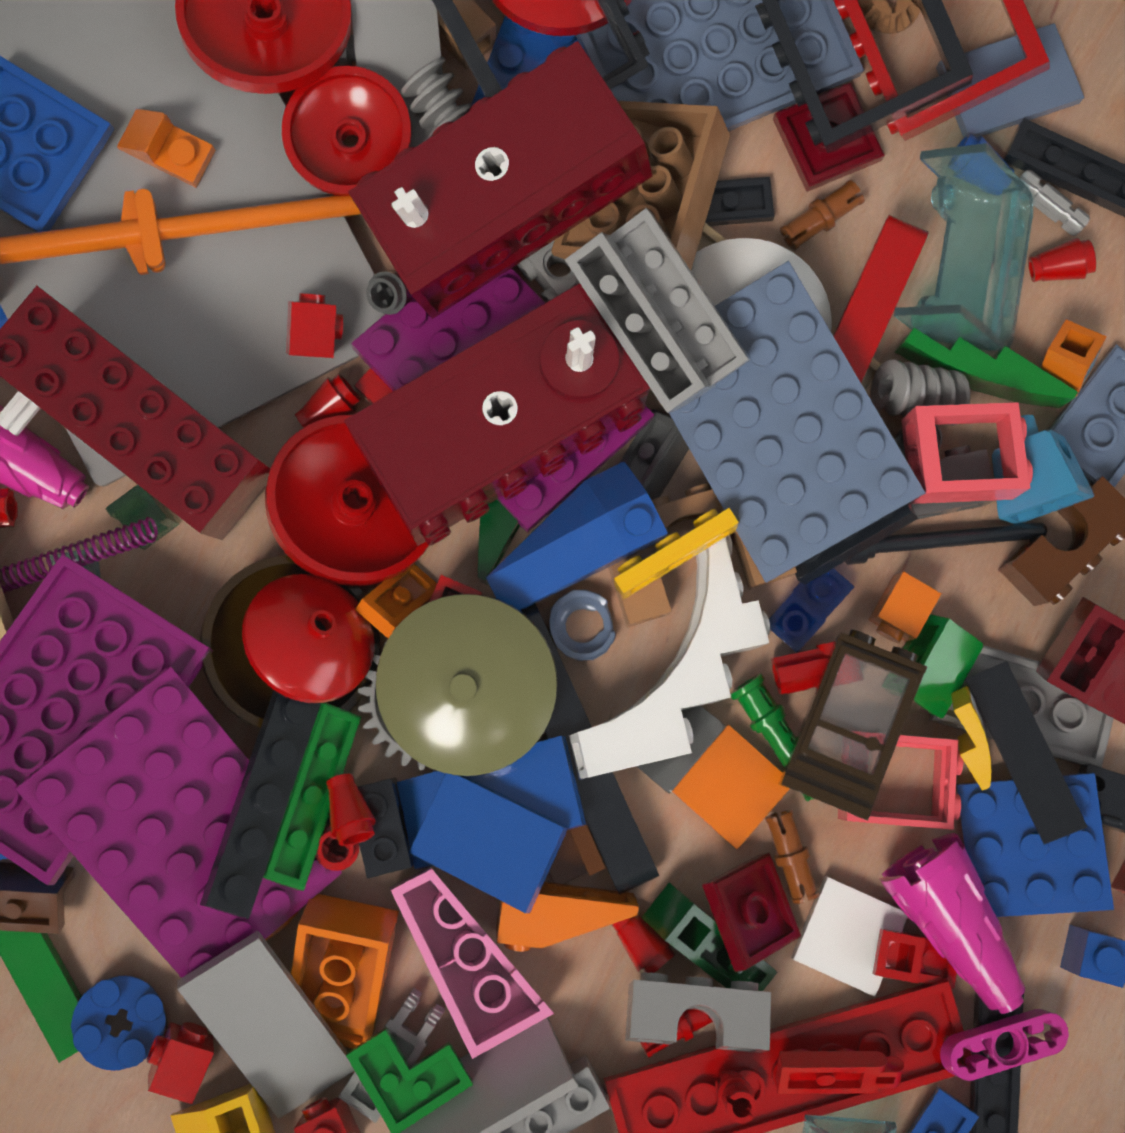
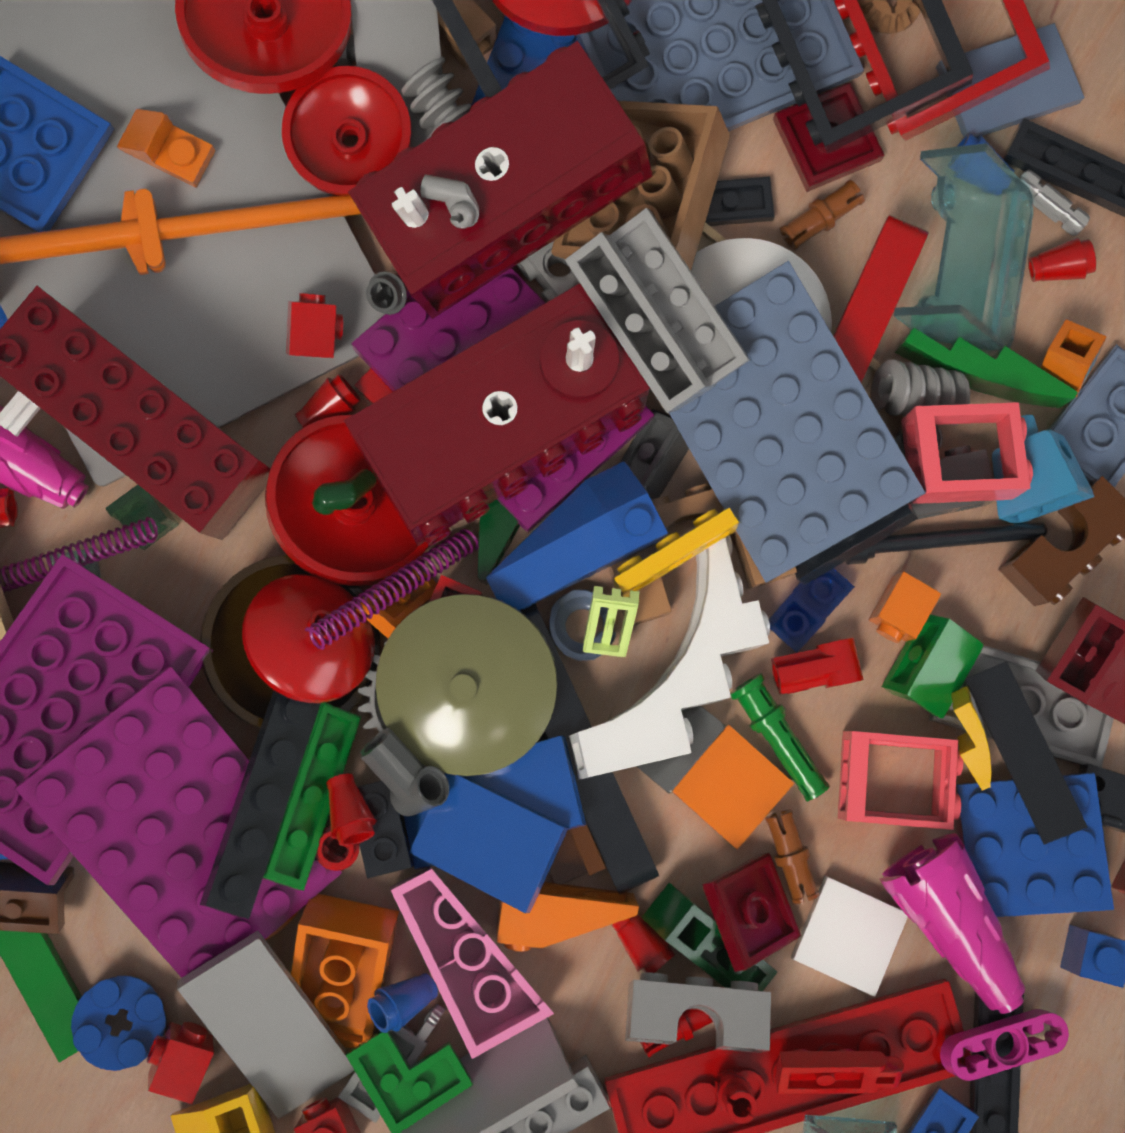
(343, 493): none -> dark green arm
(400, 1002): none -> blue cone
(410, 783): none -> dark grey piece
(420, 560): none -> magenta piece
(457, 197): none -> light grey arm
(613, 603): none -> yellowish green tile
(853, 723): dark brown door -> none
(910, 959): red slope -> none

